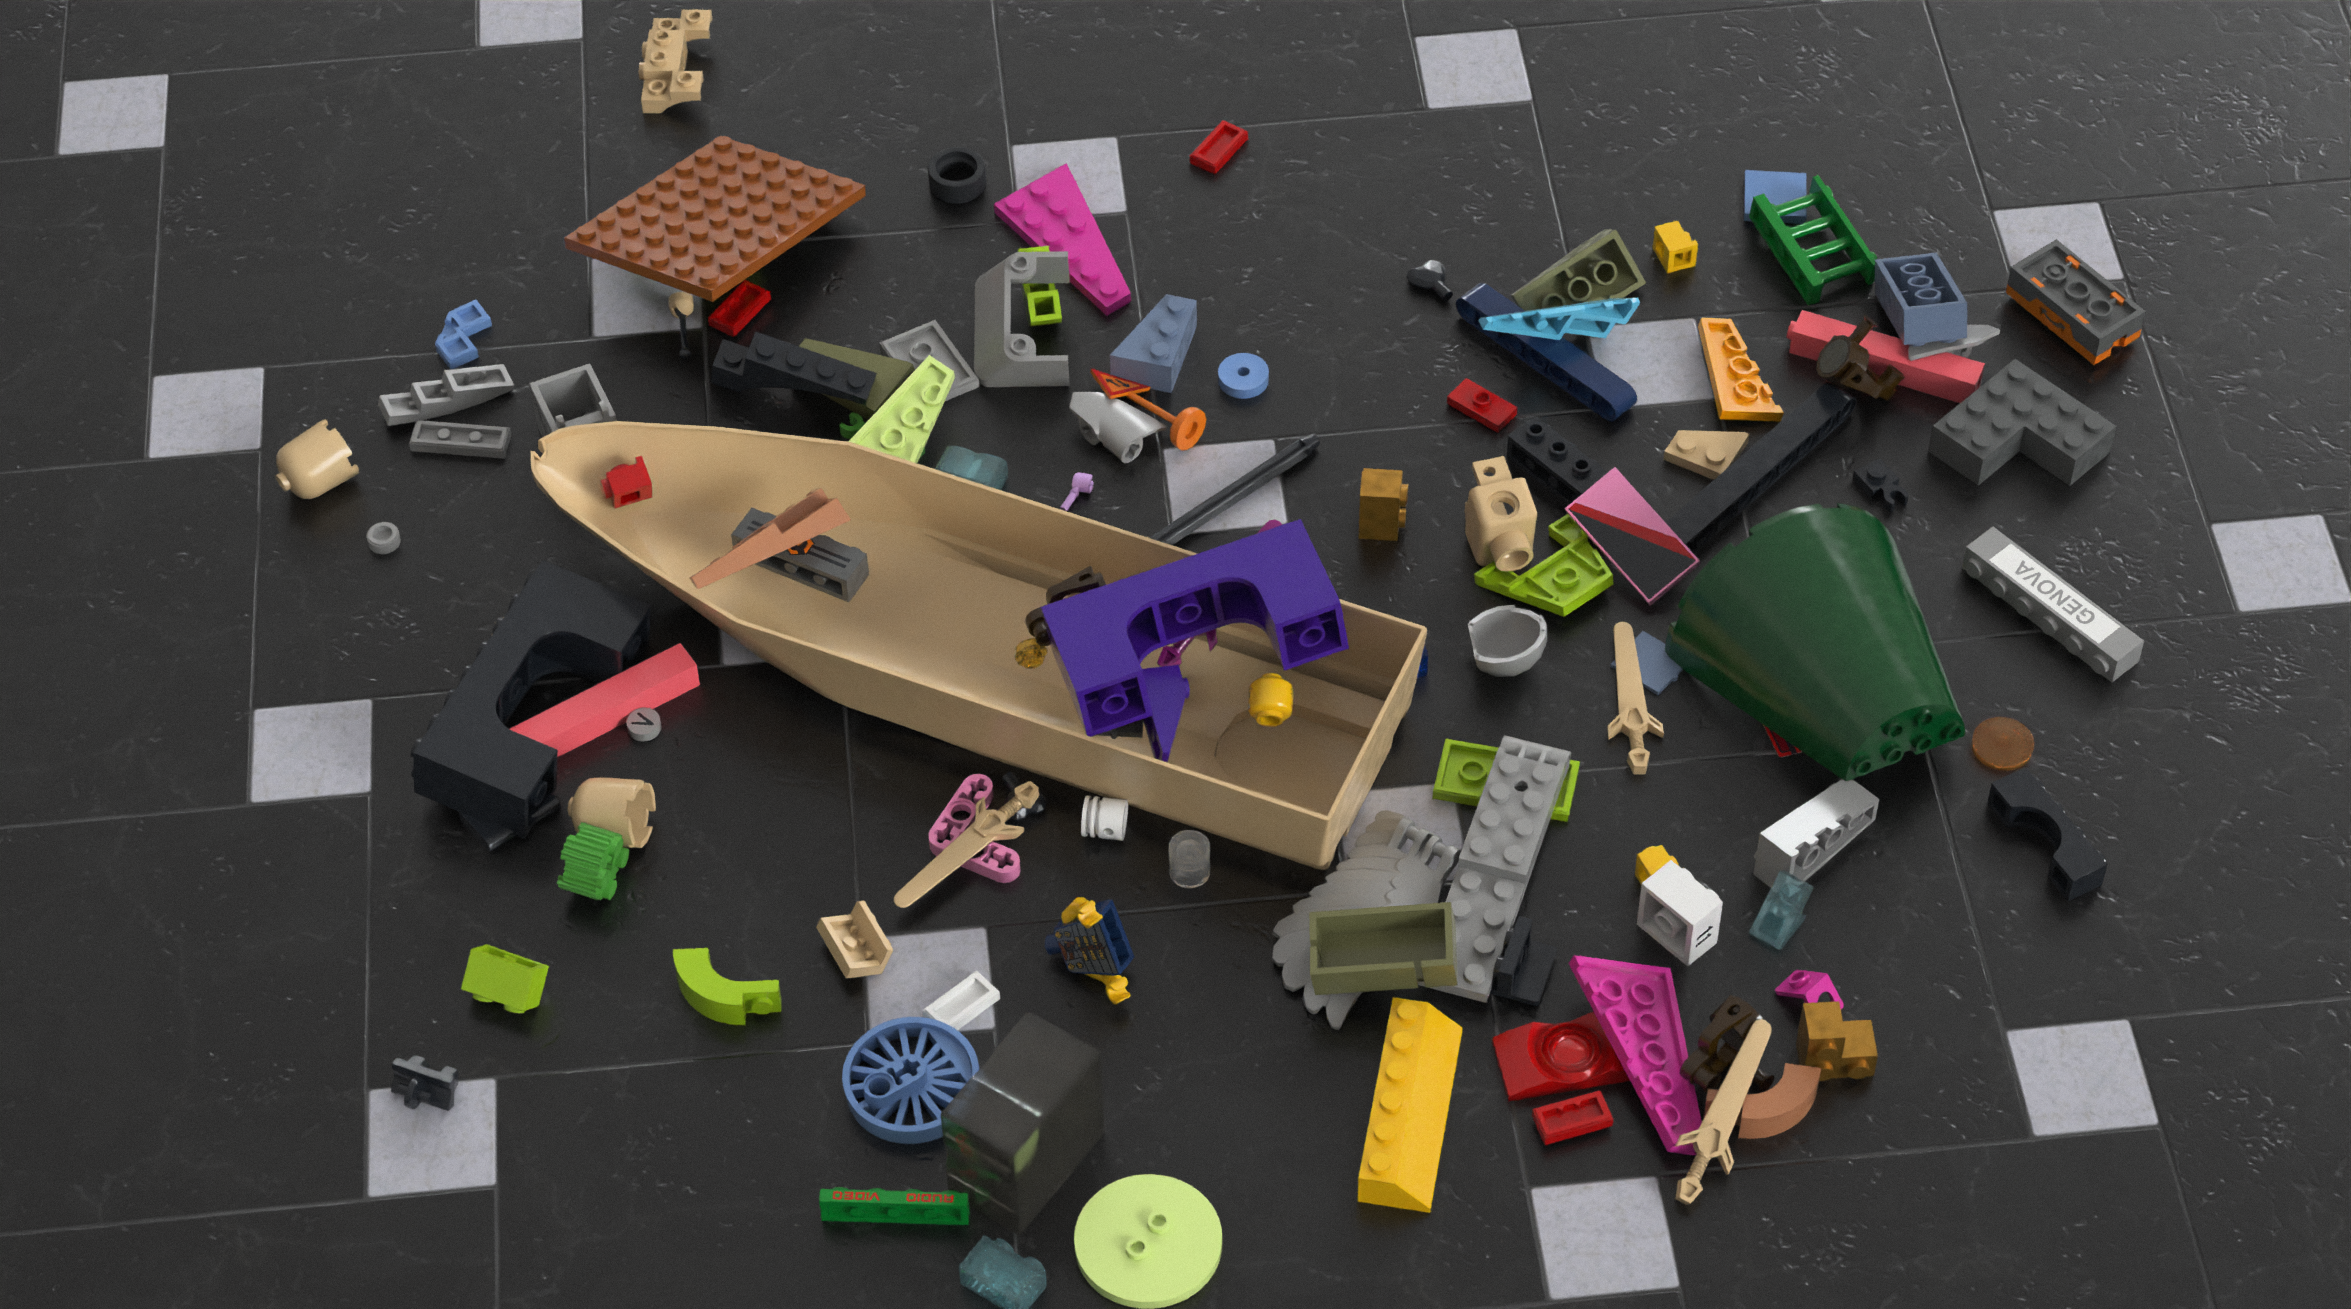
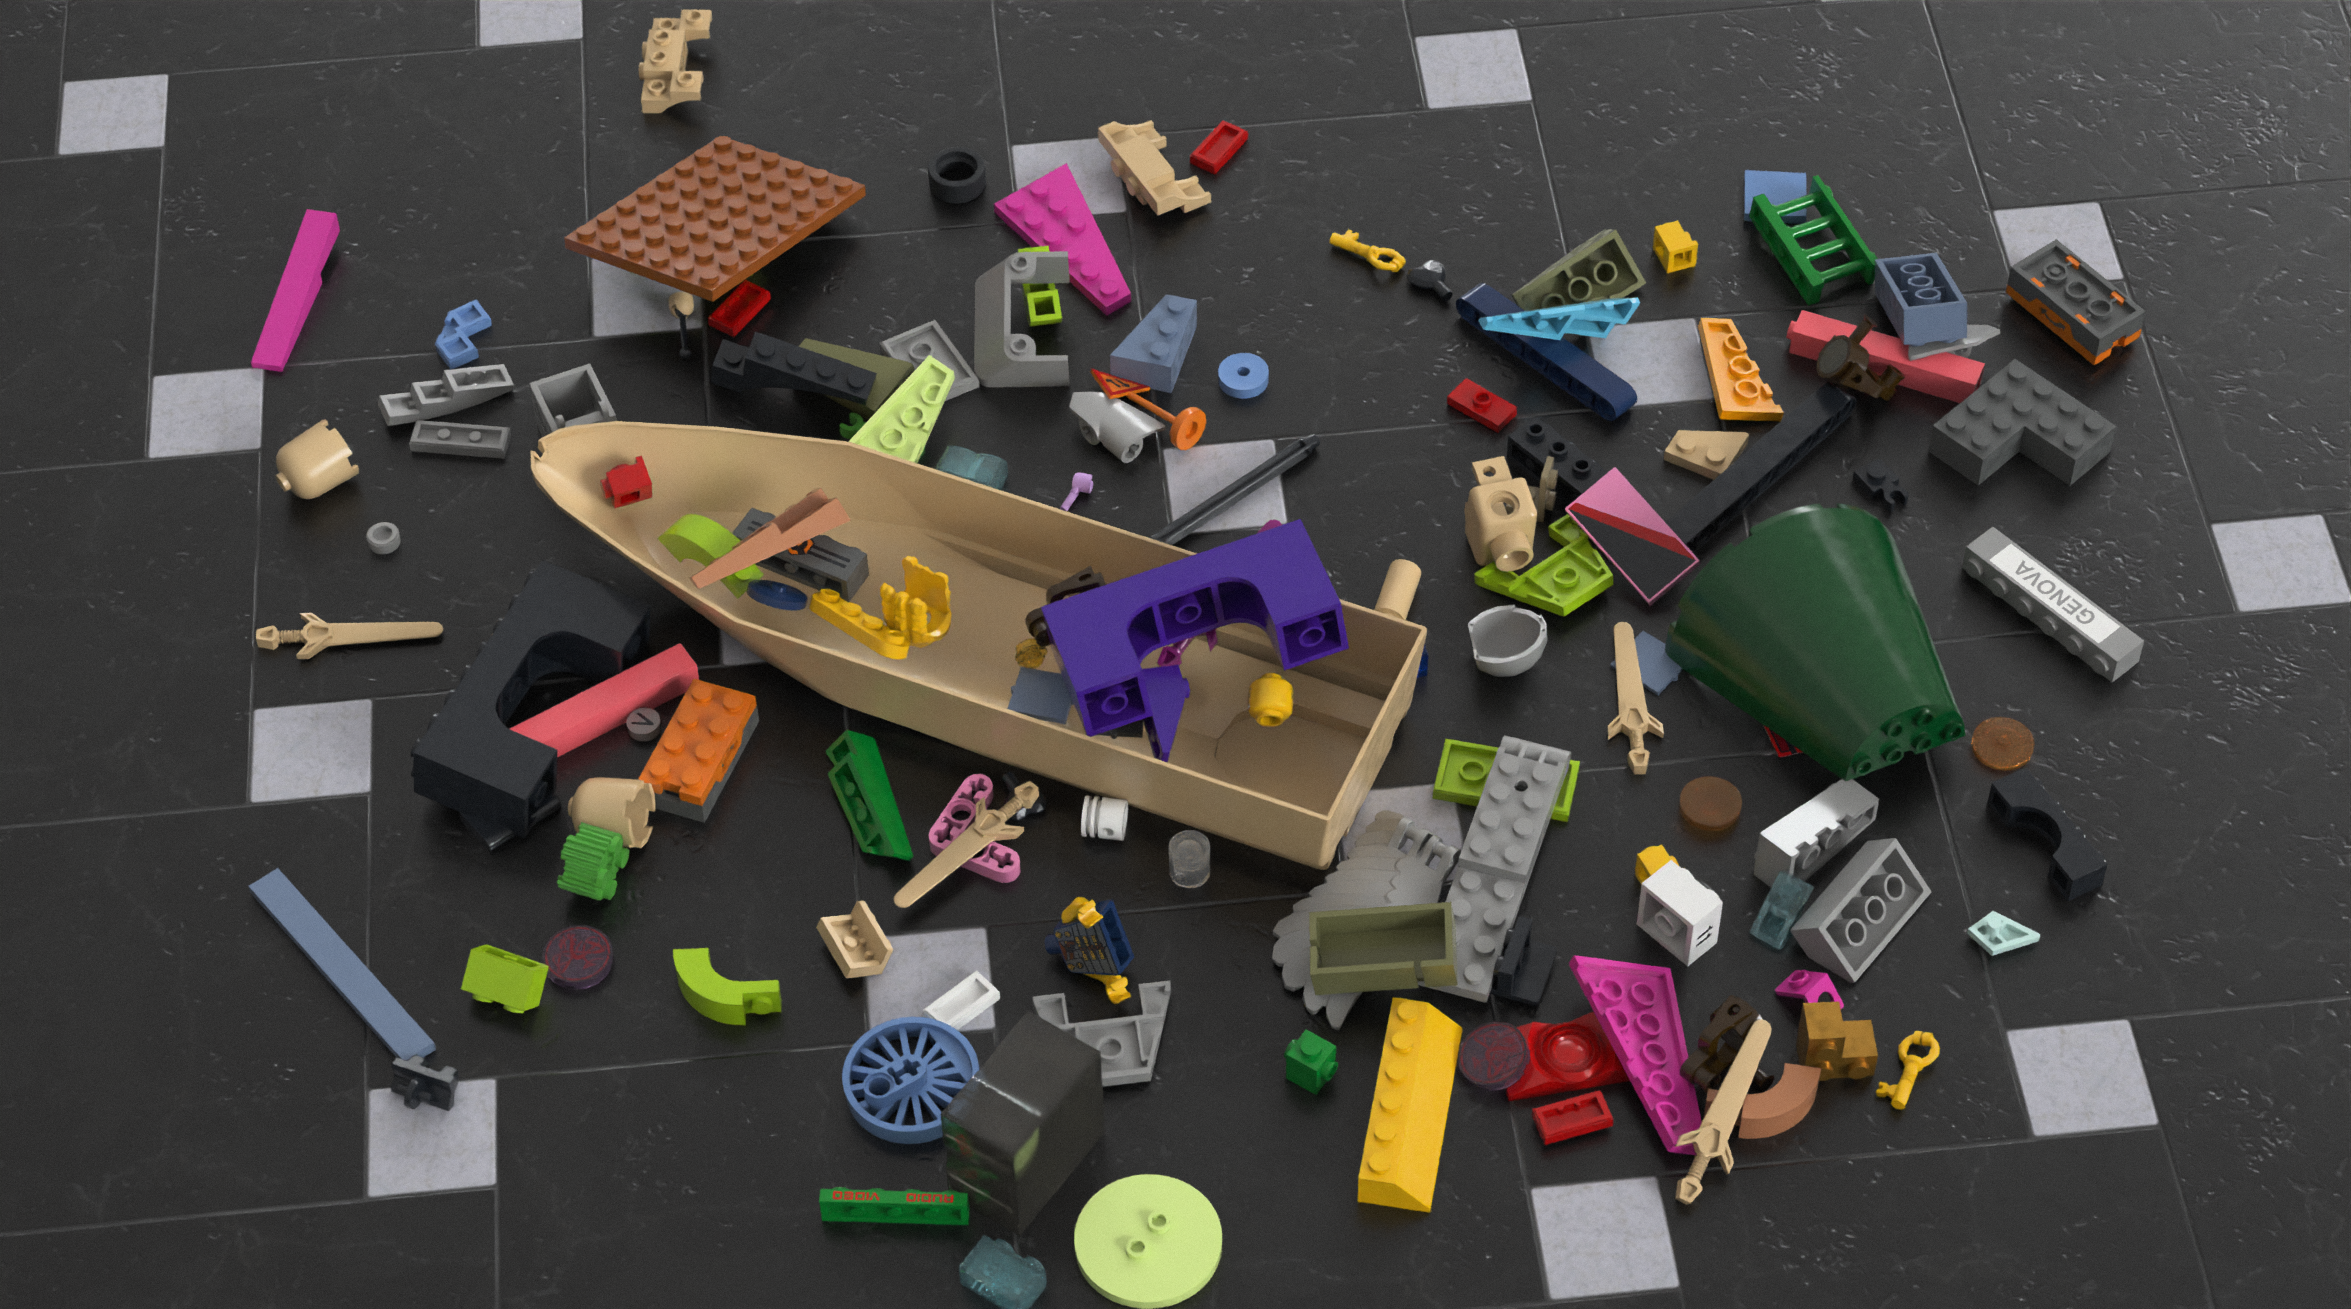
(296, 290): none -> dark pink slope
(319, 634): none -> tan sword
(341, 967): none -> sand blue tile
(578, 956): none -> tile
(700, 749): none -> orange piece
(704, 541): none -> lime arch
(777, 595): none -> dark blue piece
(859, 625): none -> yellow plate
(867, 796): none -> green wedge
(908, 608): none -> yellow piece
(1041, 695): none -> sand blue piece
(1125, 1043): none -> light grey wing
(1146, 170): none -> tan bracket
(1310, 1061): none -> green brick
(1349, 243): none -> yellow piece
(1380, 504): pearl gold brick -> none
(1398, 589): none -> tan brick
(1494, 1056): none -> tile
(1543, 497): none -> dark tan bracket
(1710, 803): none -> clear orange piece
(1861, 909): none -> light grey slope
(1913, 1064): none -> yellow piece
(2001, 934): none -> light aqua piece

